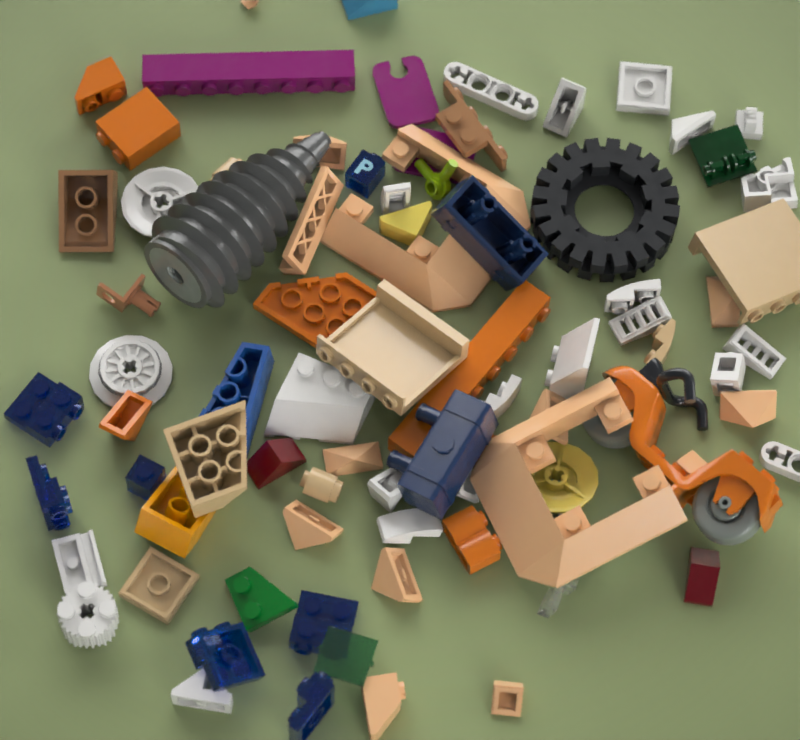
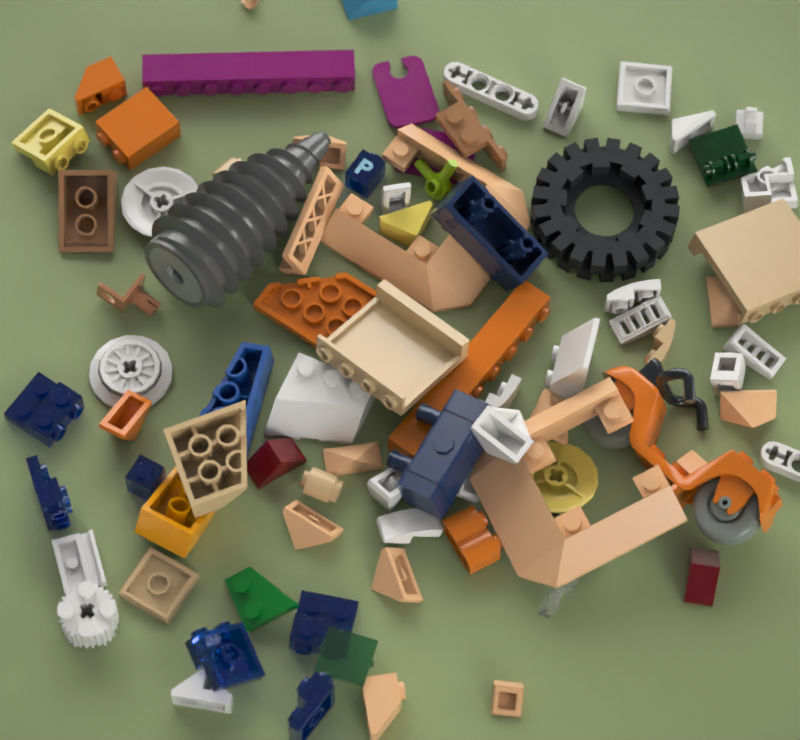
(52, 141): none -> light yellow plate
(502, 433): none -> white slope

